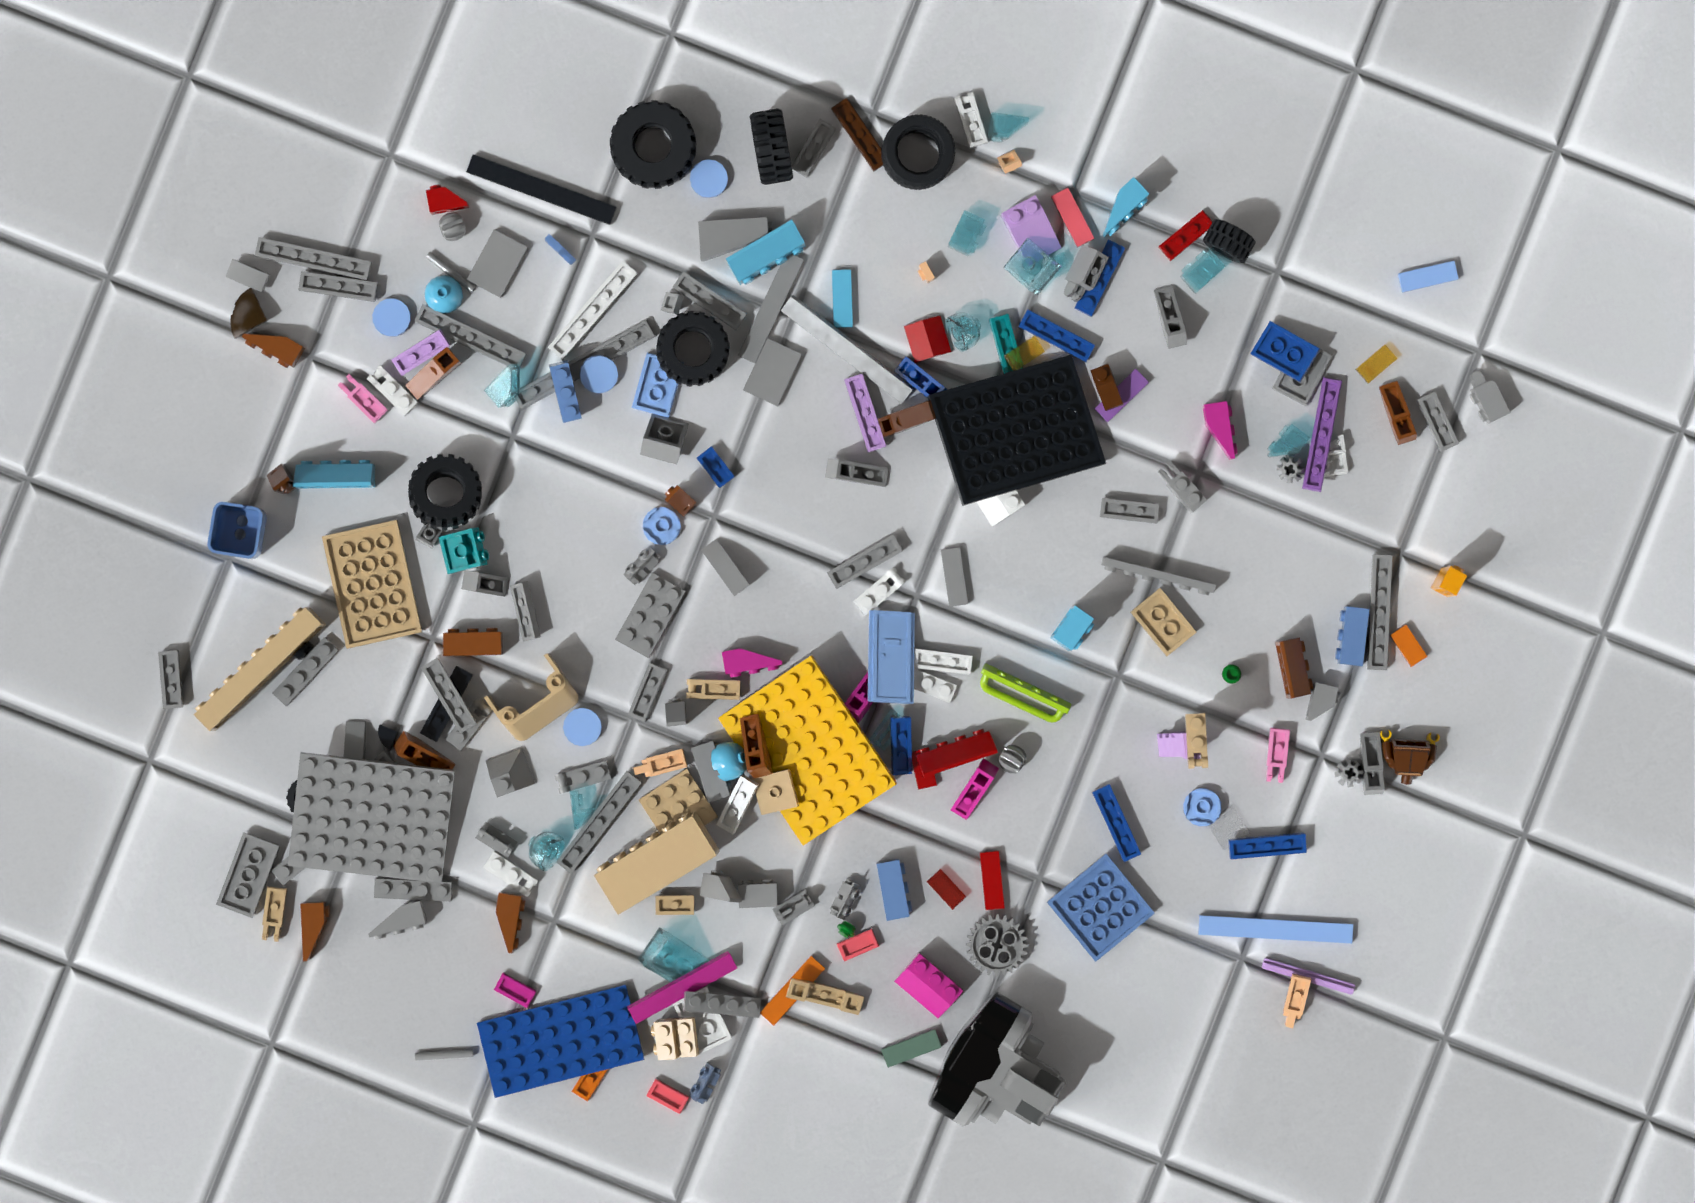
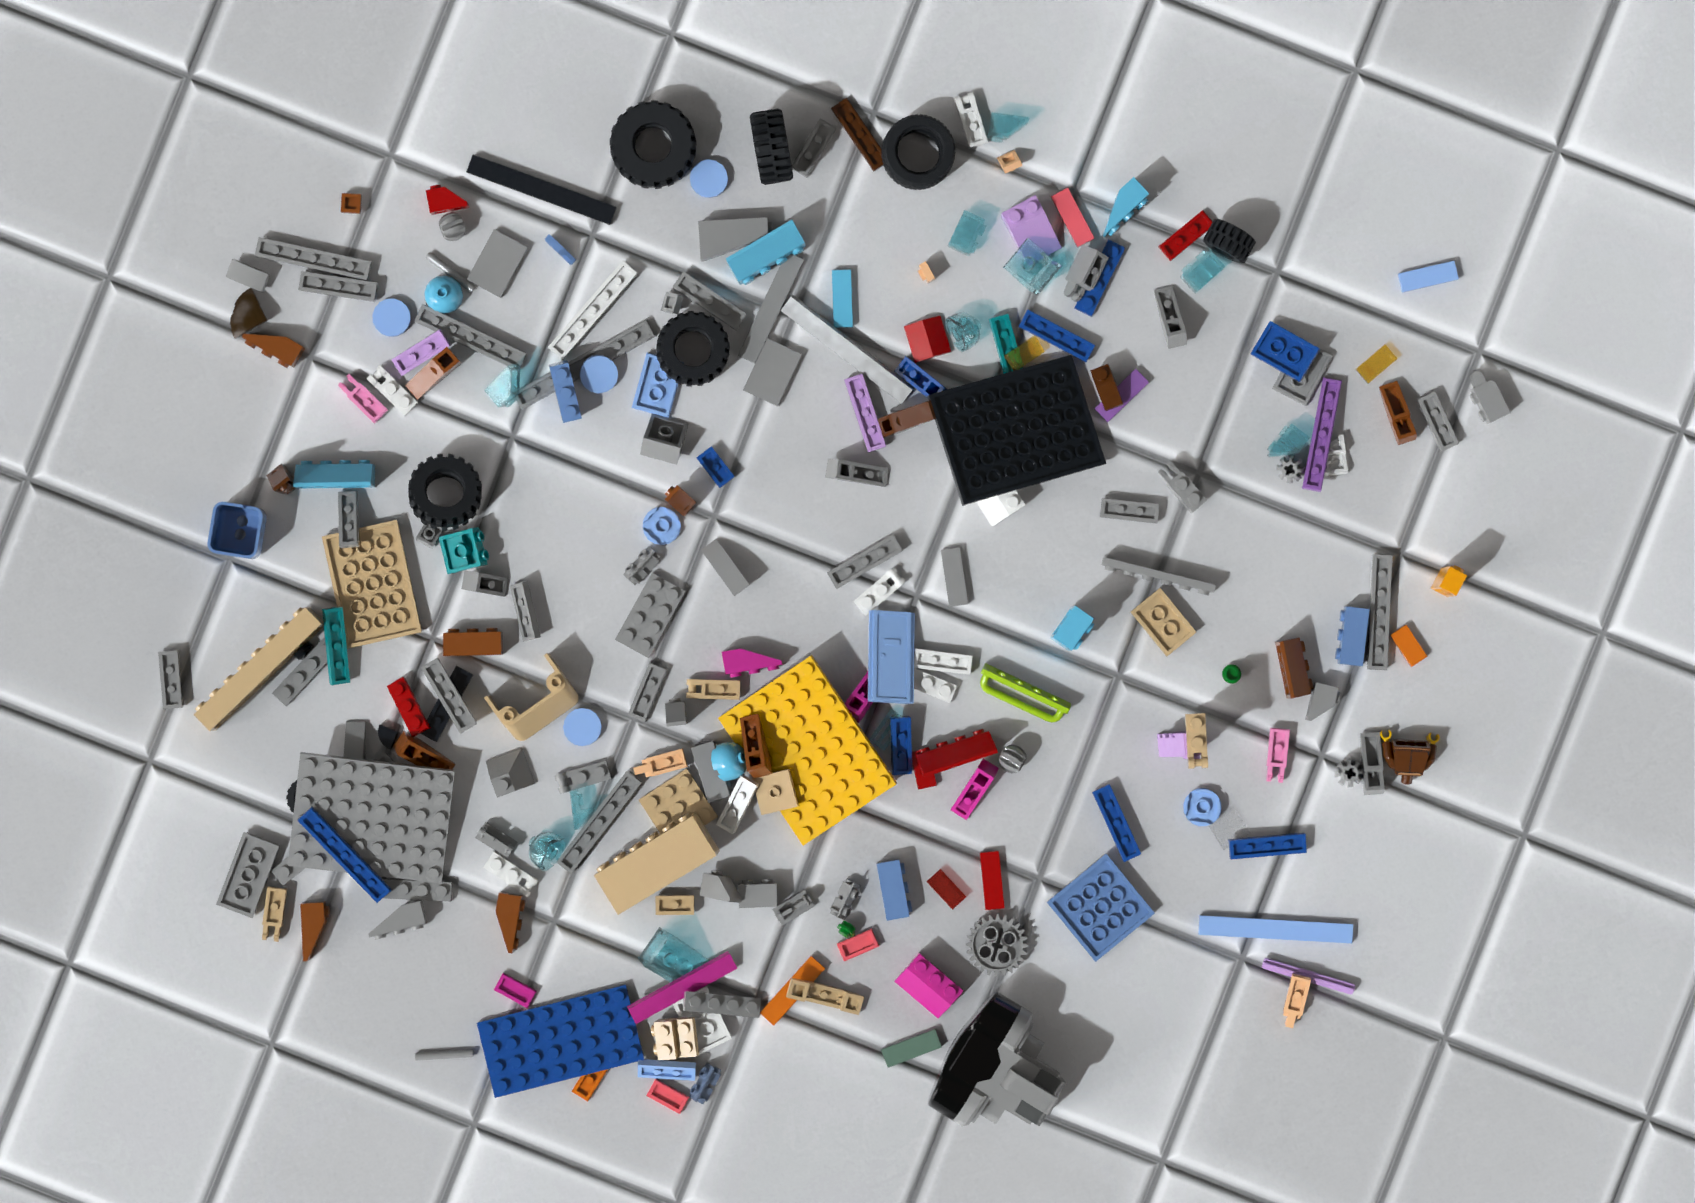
(336, 645): none -> teal plate
(344, 854): none -> blue tile
(348, 519): none -> light grey tile
(351, 203): none -> dark orange plate
(408, 706): none -> red plate
(460, 740): light grey plate -> none
(667, 1069): none -> light blue plate
(1218, 423): dark pink slope -> none

